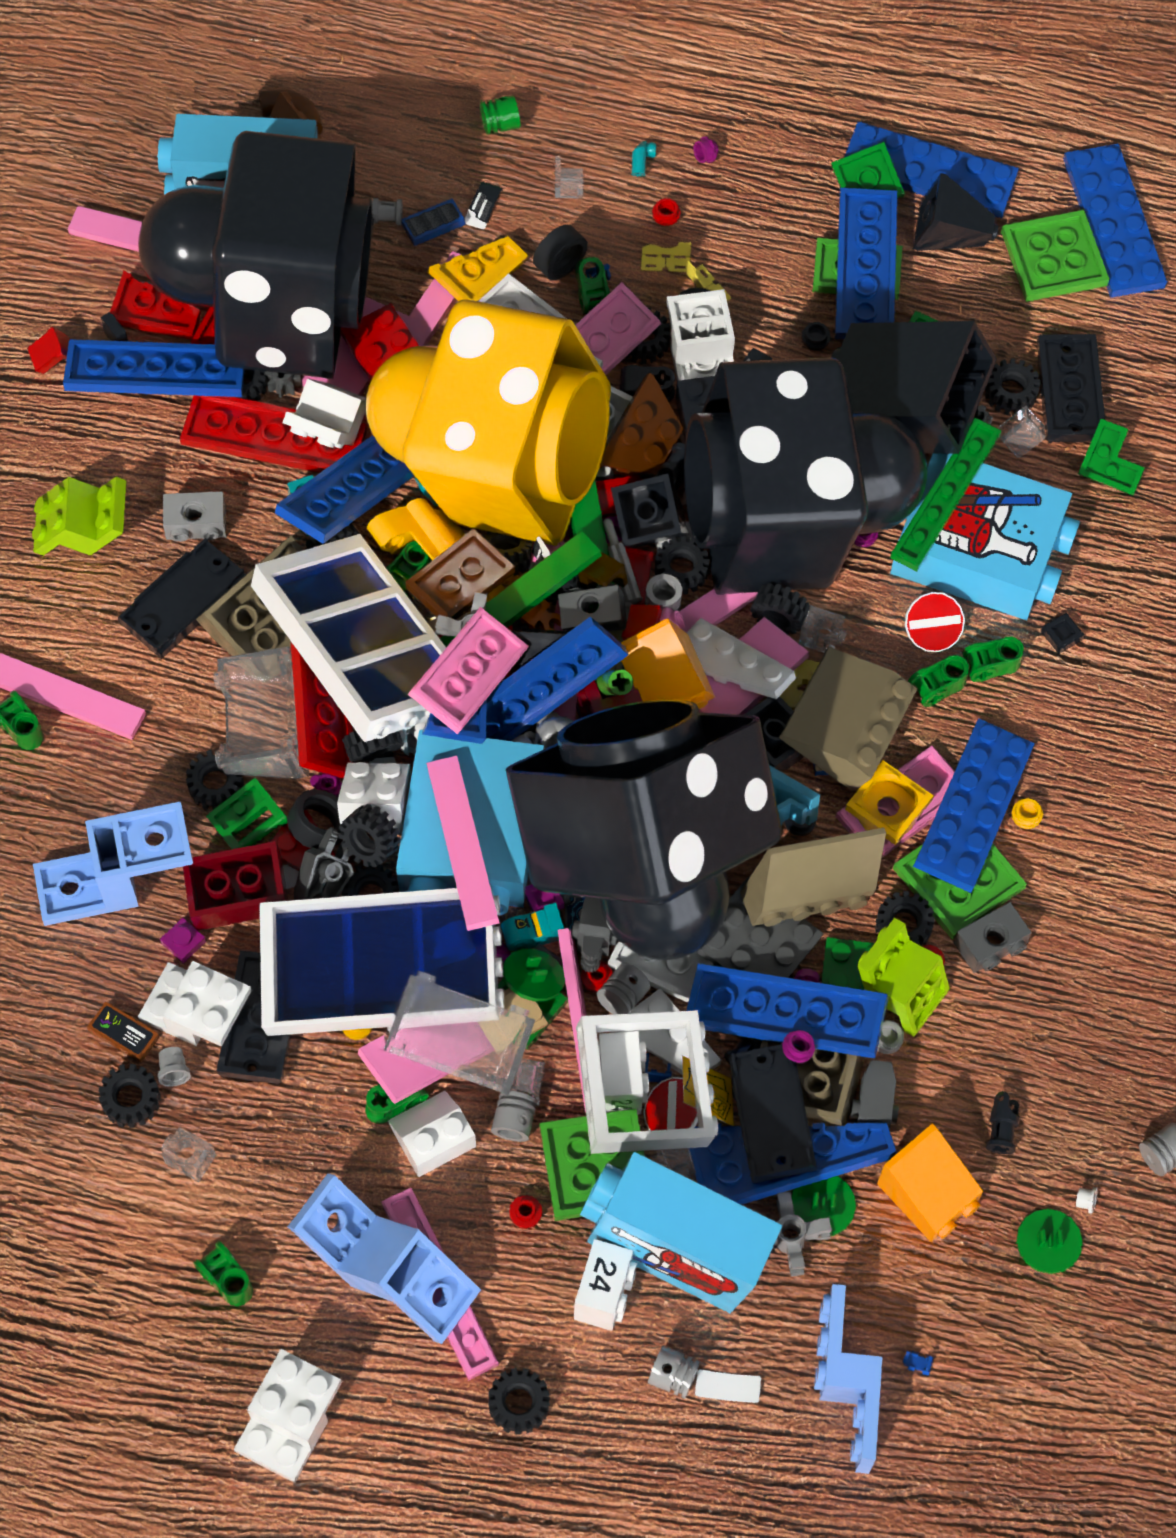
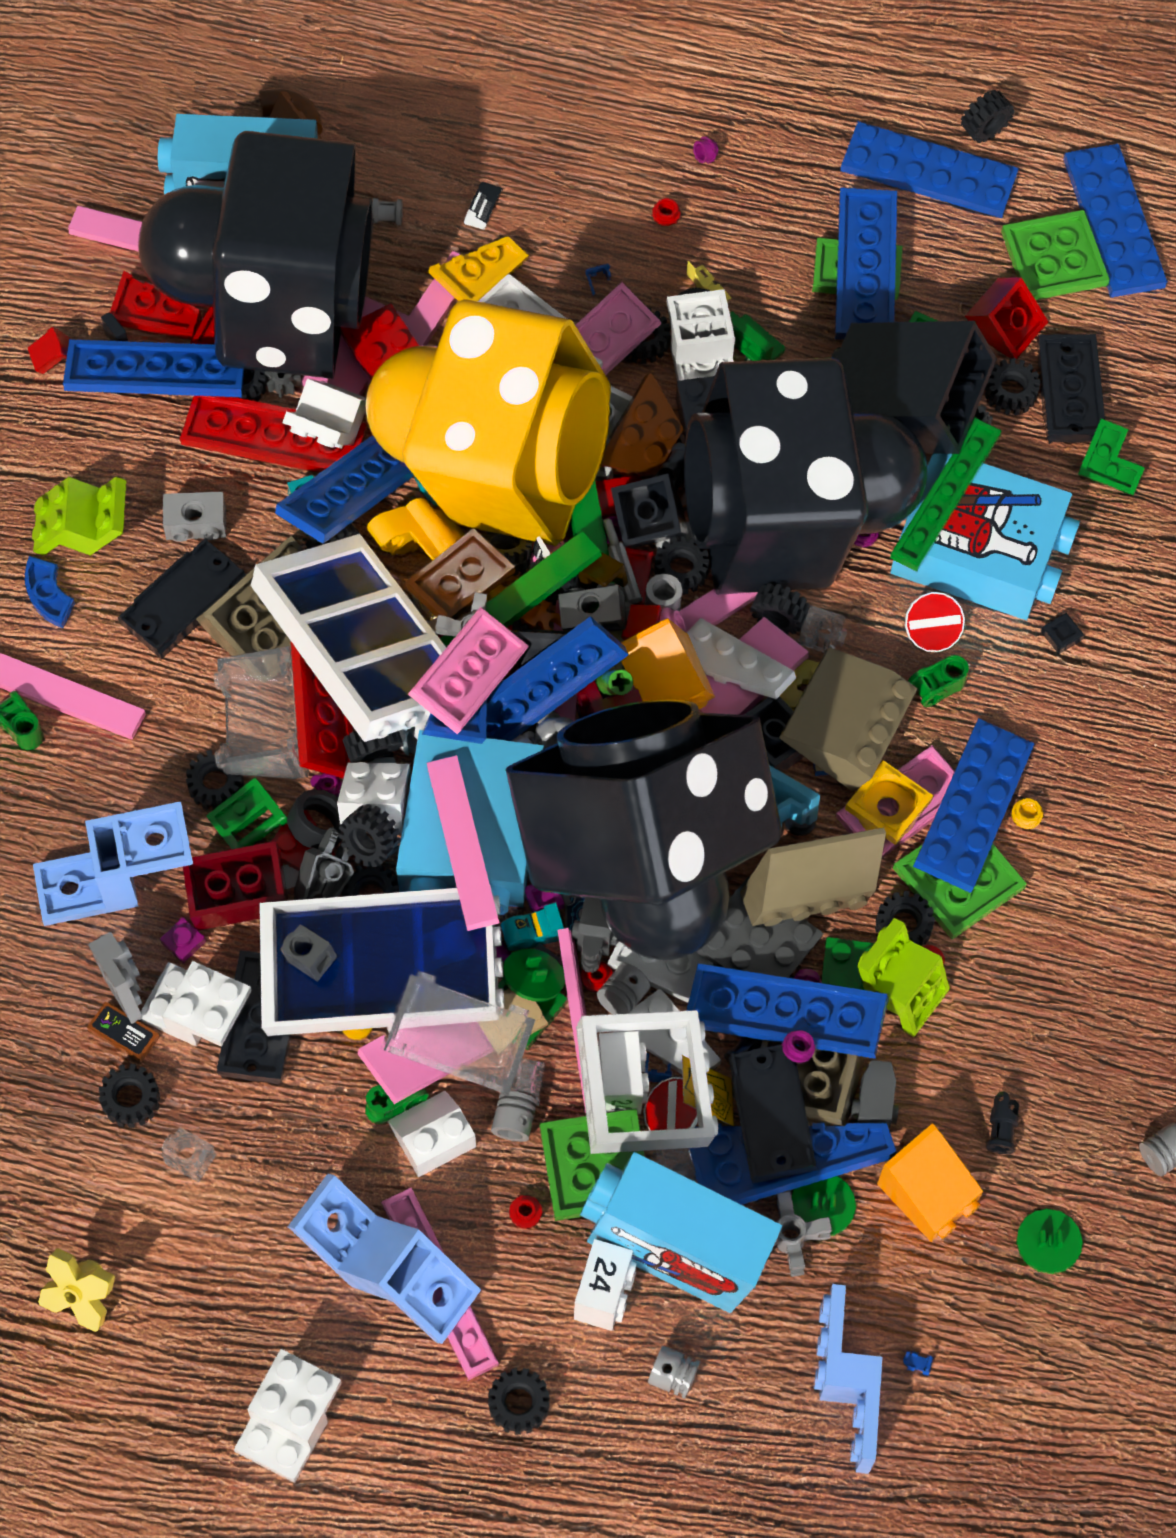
(45, 592): none -> blue tile
(77, 1286): none -> light yellow plant
(118, 973): none -> light grey plate
(173, 1067): light grey piece -> none
(221, 1270): green piece -> none
(317, 960): none -> dark grey brick
(403, 568): green piece -> none
(433, 222): tile -> none
(500, 114): green piece -> none
(560, 252): black tyre -> none
(568, 181): clear panel -> none
(592, 287): green piece -> none
(632, 376): black piece -> none
(639, 157): teal arm -> none
(682, 249): light yellow piece -> none
(728, 1386): white sticker -> none
(754, 340): none -> green panel
(816, 336): black plate -> none
(868, 170): green plate -> none
(890, 1038): light grey tile -> none
(952, 219): black slope -> none
(987, 116): none -> black tyre
(987, 658): green piece -> none
(1002, 923): dark grey brick -> none
(1008, 316): none -> red slope
(1022, 432): clear panel -> none
(1087, 1199): white piece -> none

